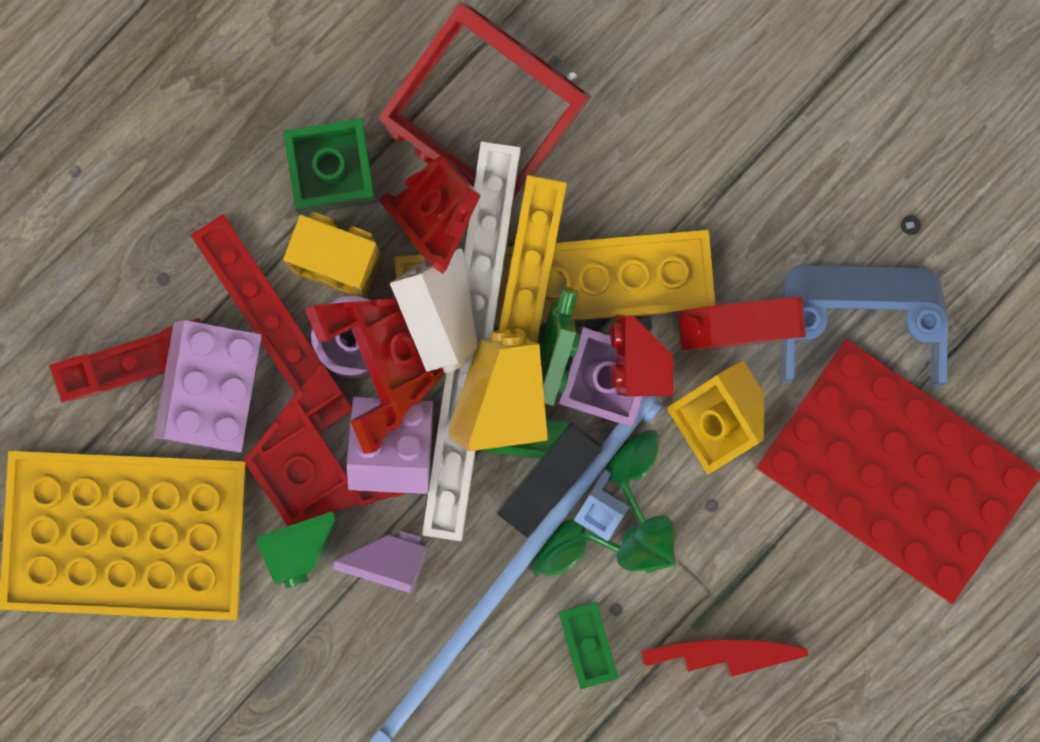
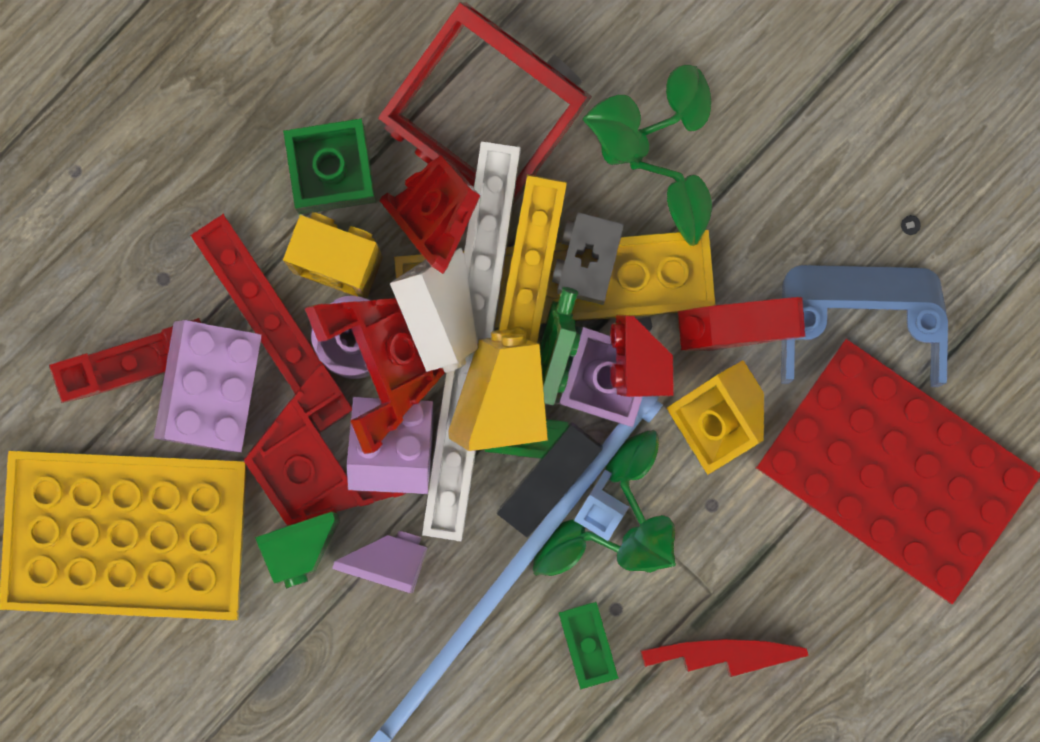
(602, 238): none -> flat silver brick
(617, 125): none -> green plant

